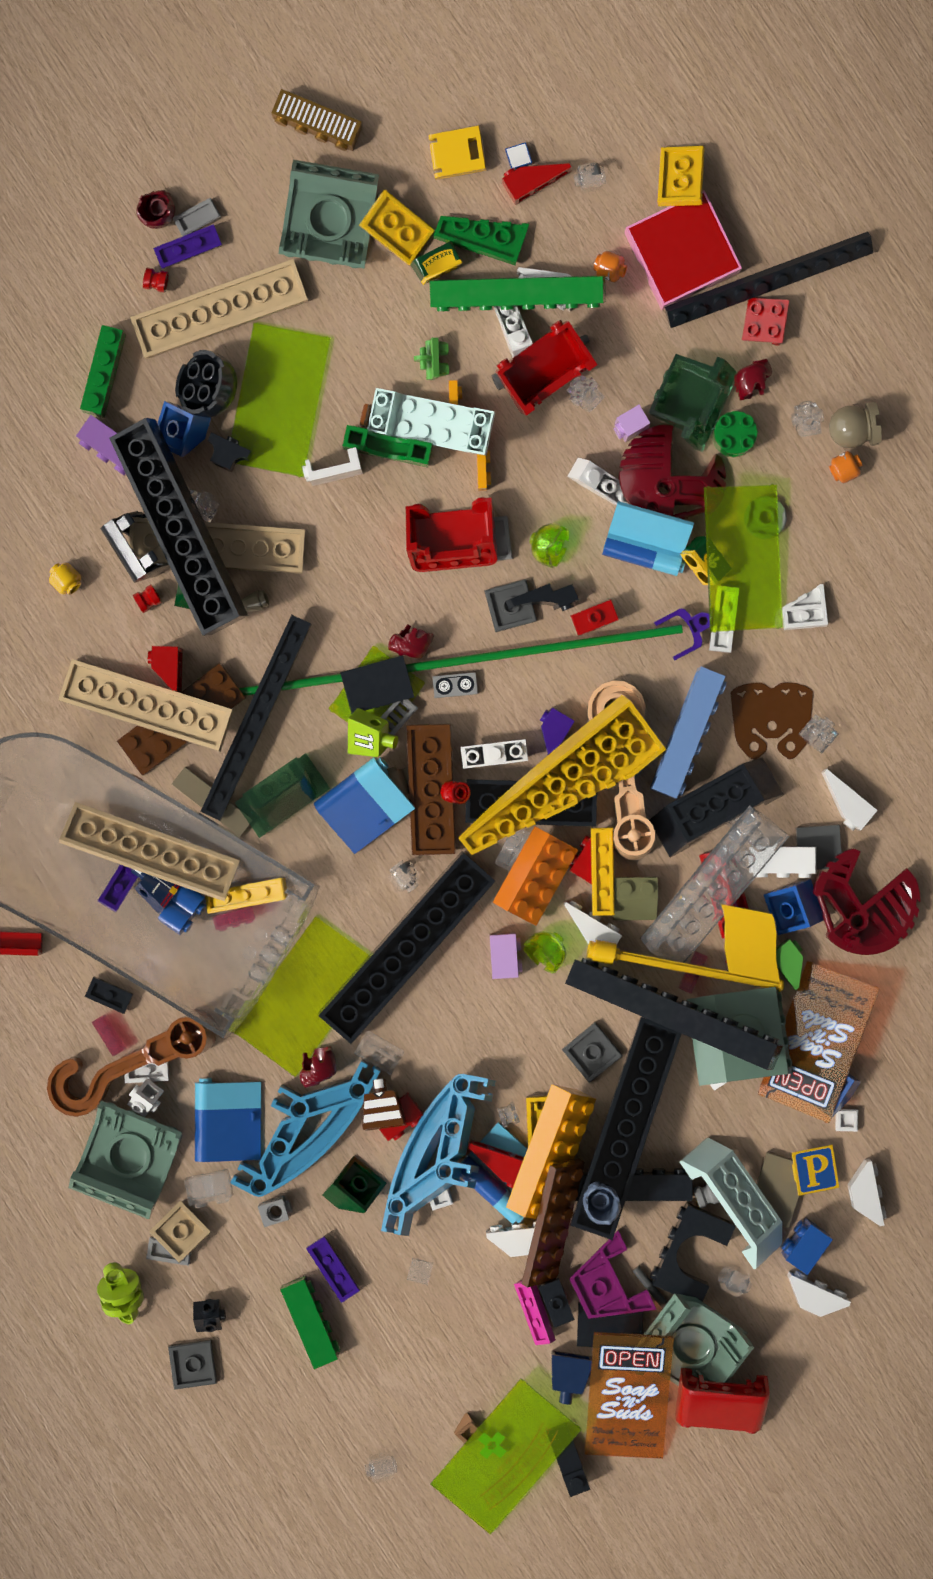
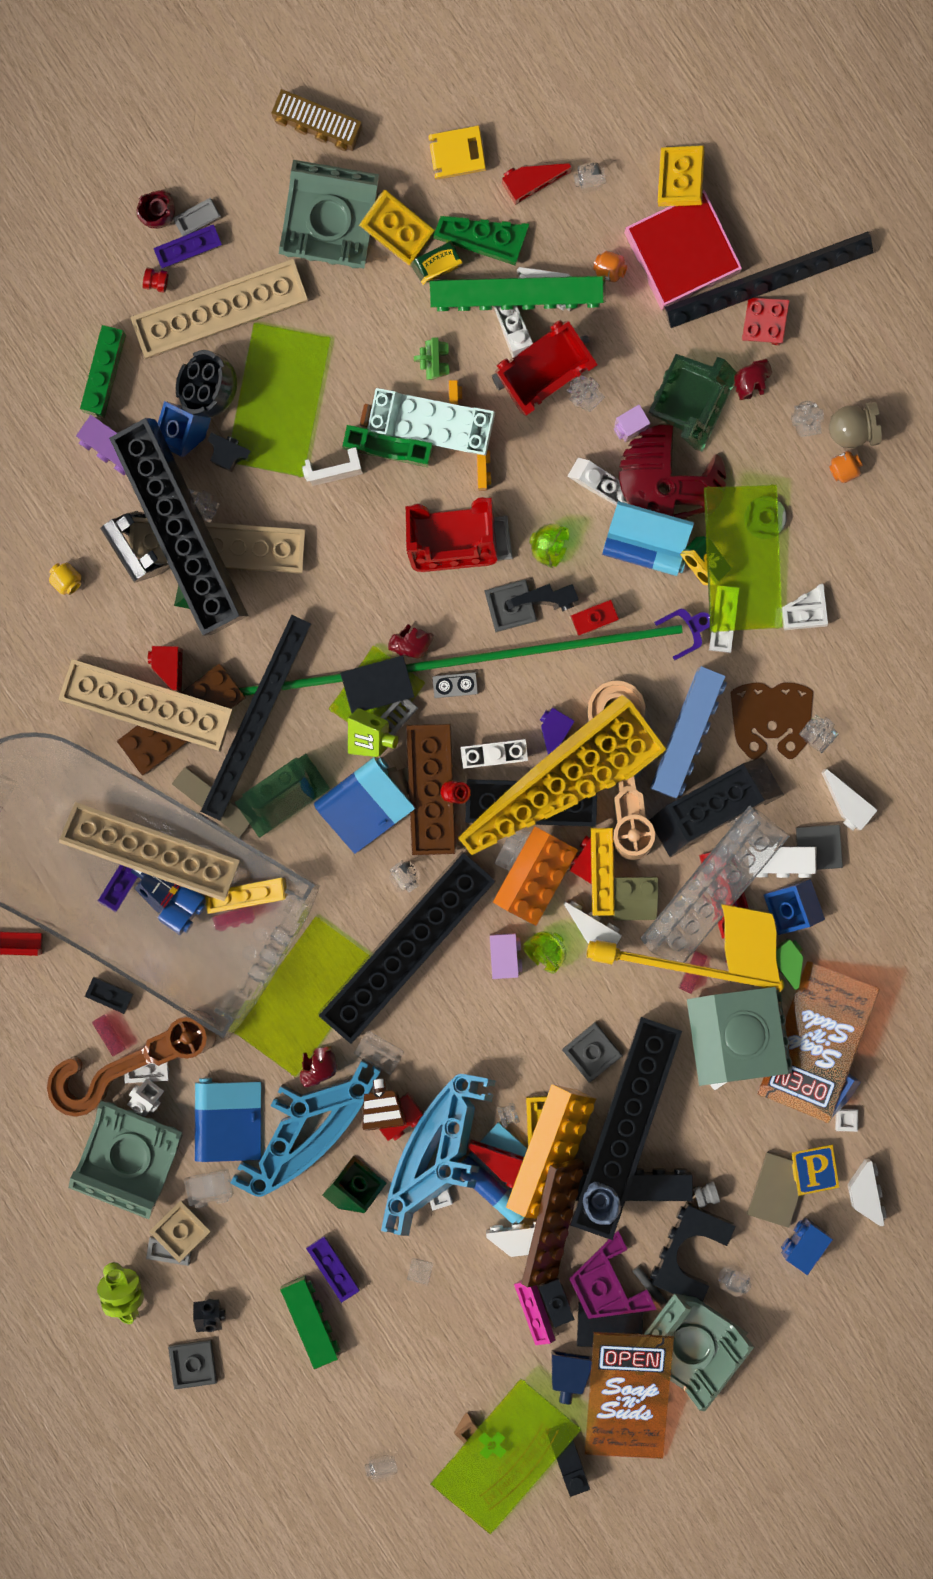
(147, 598): red wheel -> none
(256, 601): dark tan cone -> none
(268, 1218): light grey brick -> none
(518, 156): white tile -> none
(676, 1015): black brick -> none
(721, 1404): red windscreen -> none
(734, 434): green brick -> none
(738, 1196): light aqua slope -> none
(815, 1296): white slope -> none
(882, 917): dark red piece -> none

